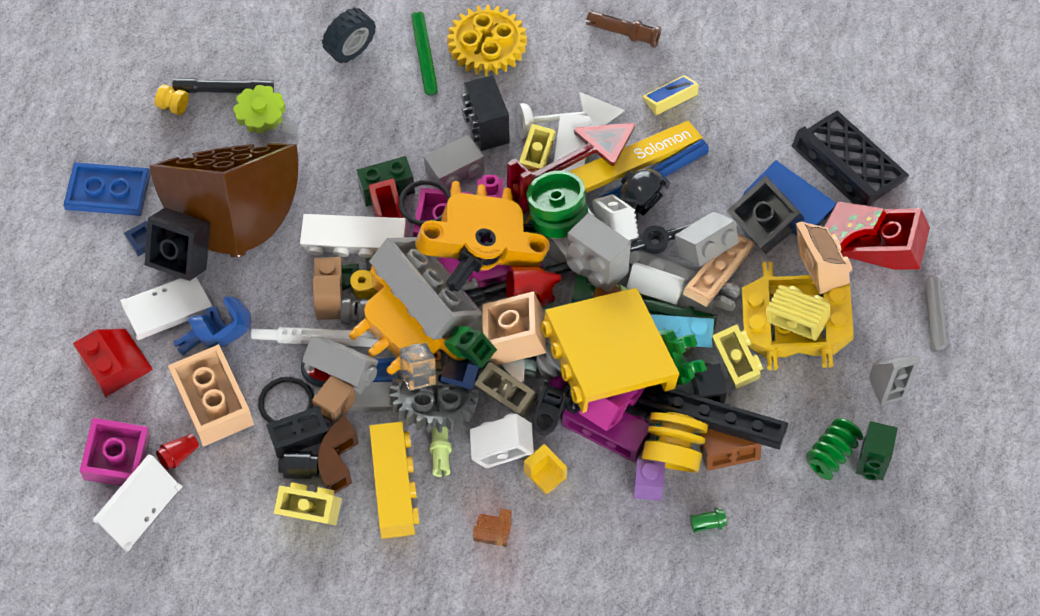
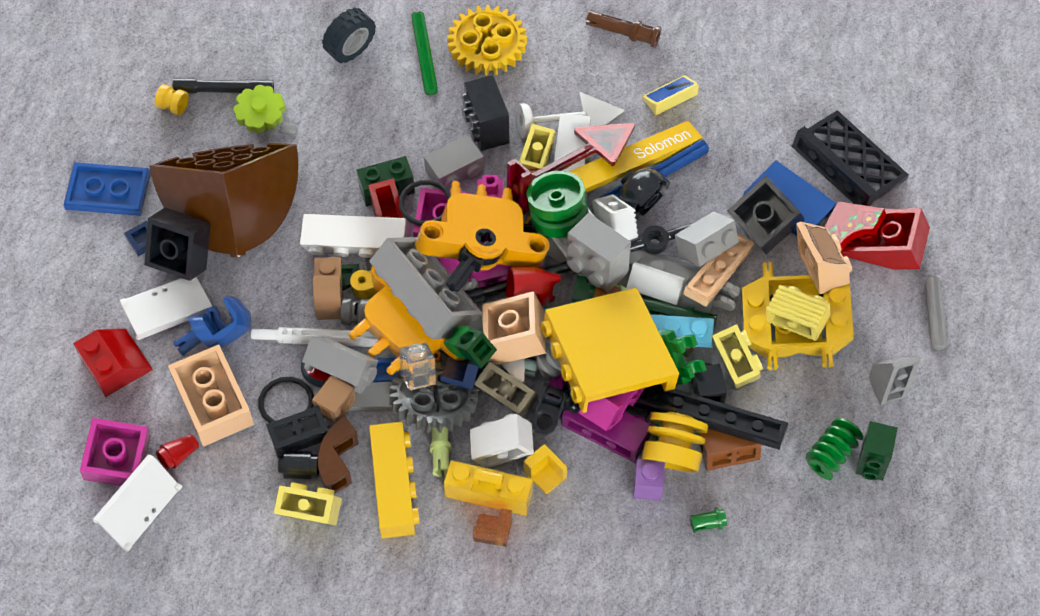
(488, 487): none -> yellow piece

